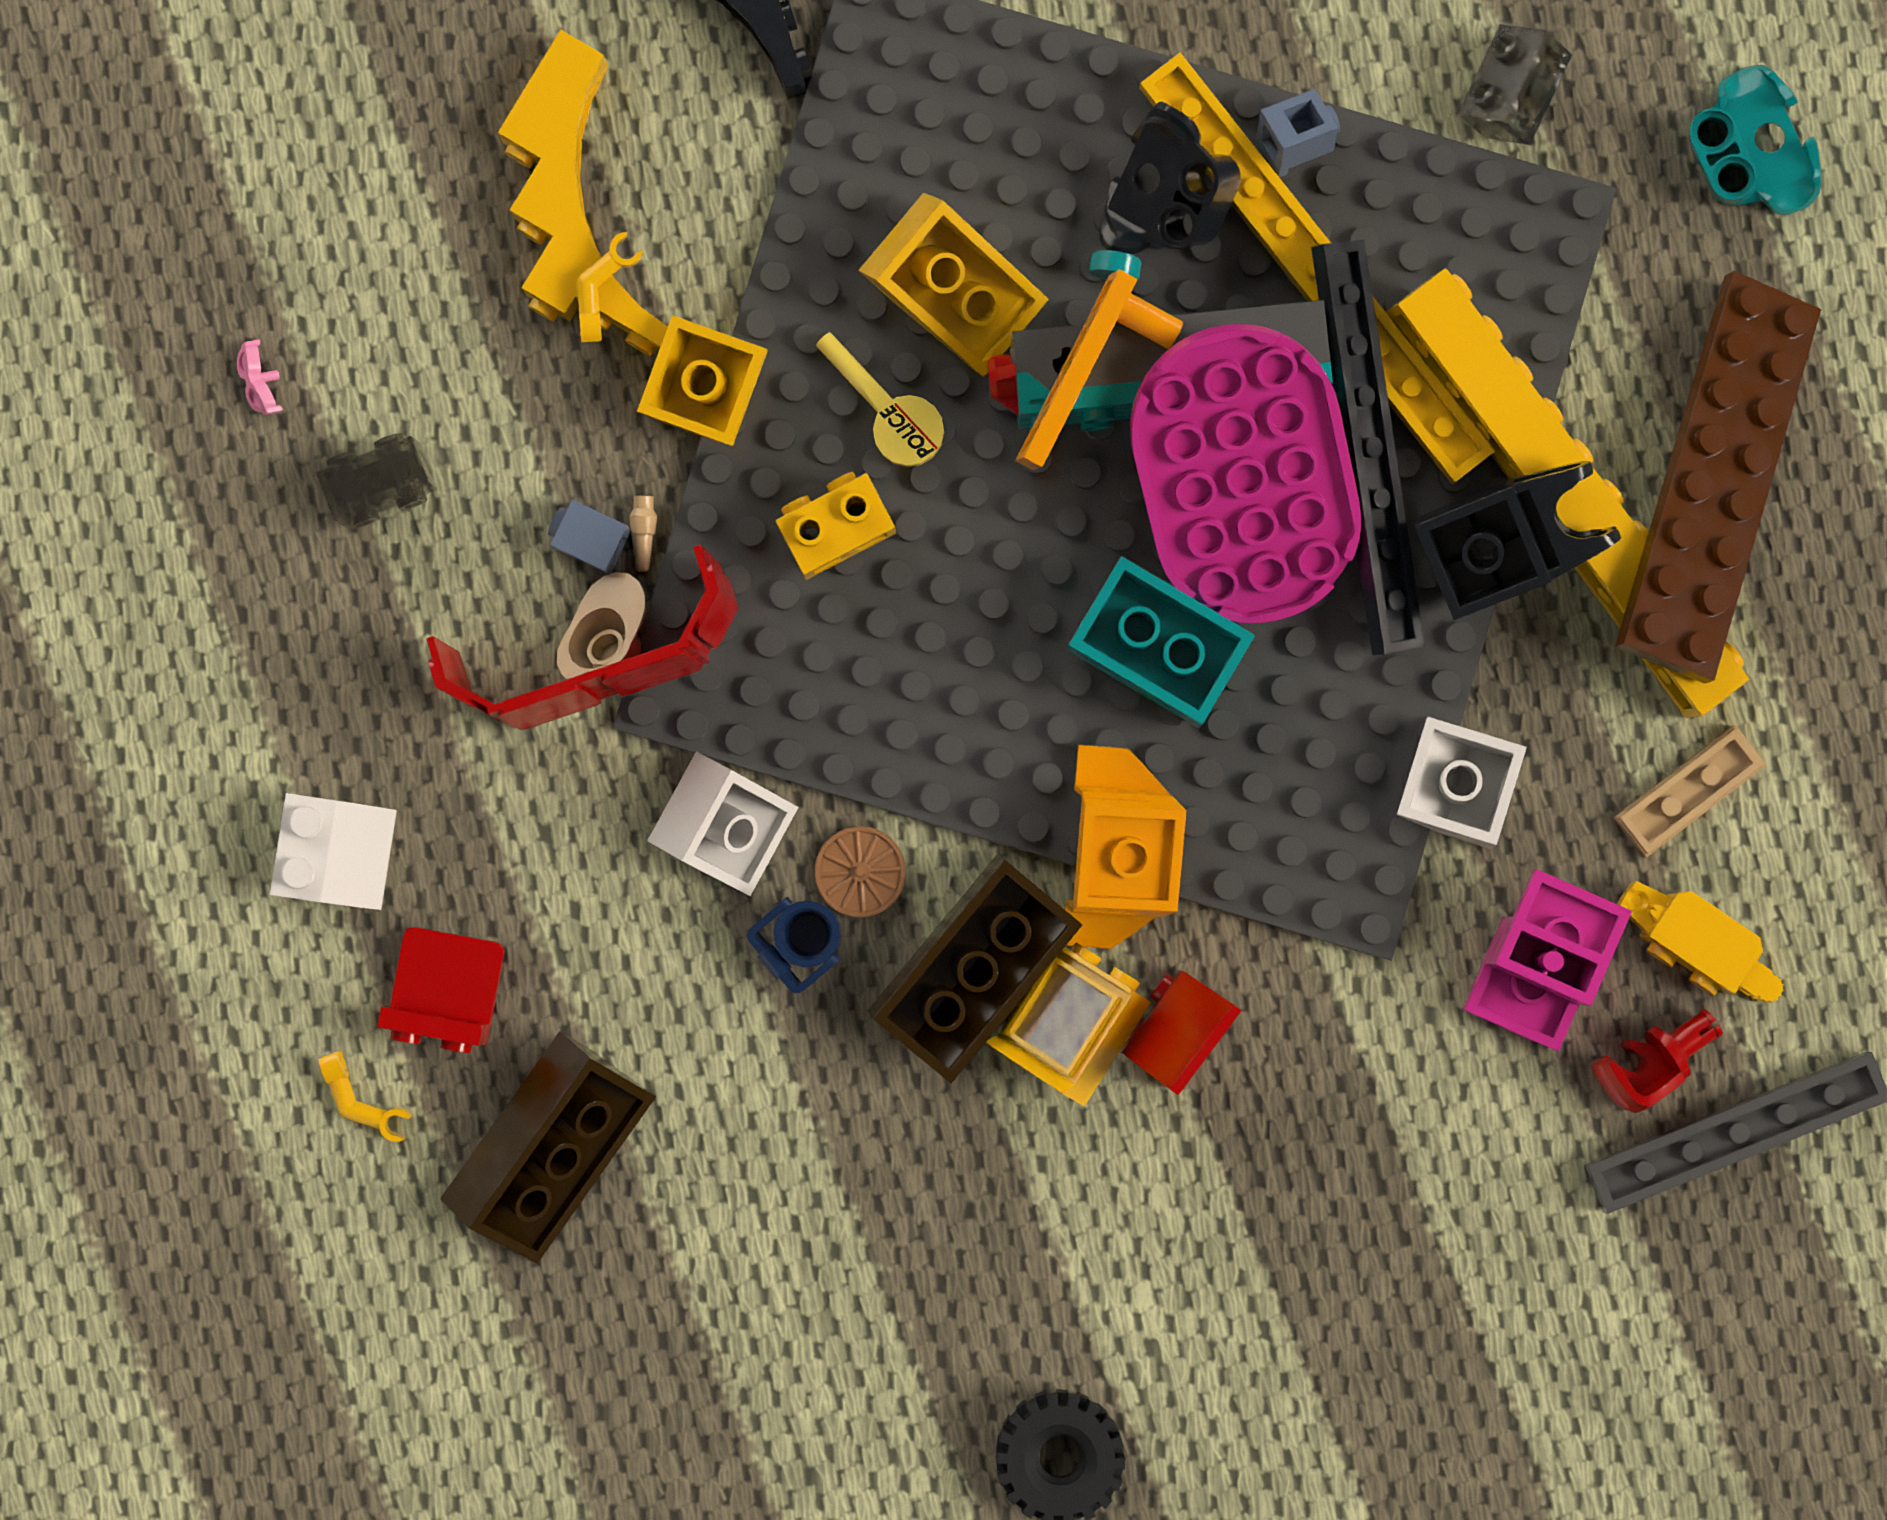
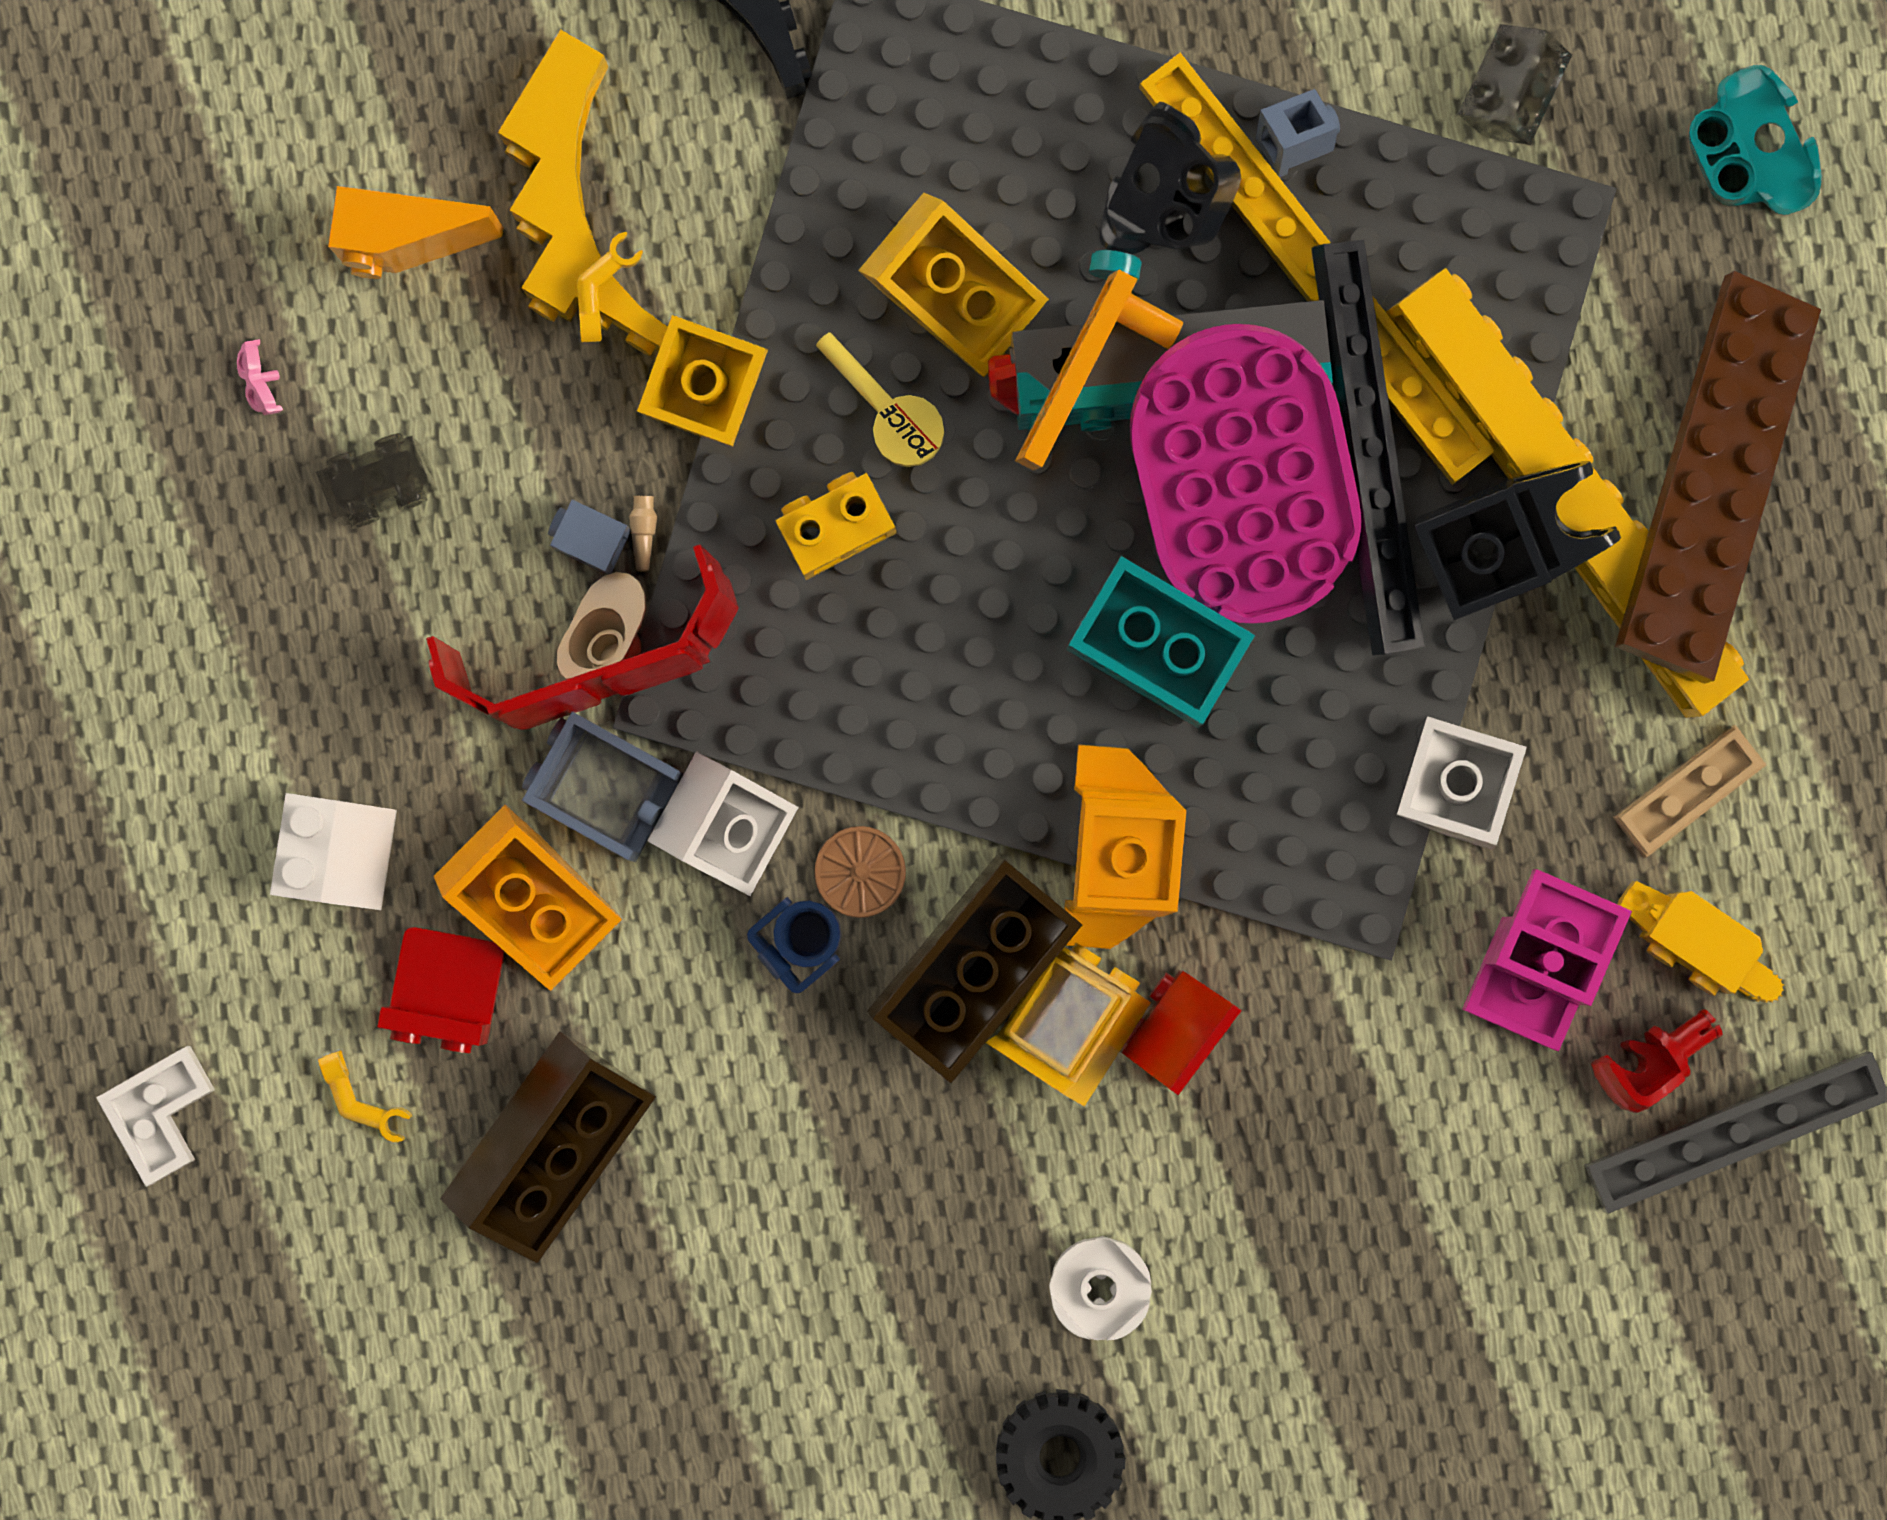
(143, 1110): none -> white plate
(403, 231): none -> light orange slope
(526, 898): none -> light orange slope
(601, 786): none -> window
(1099, 1318): none -> white plate

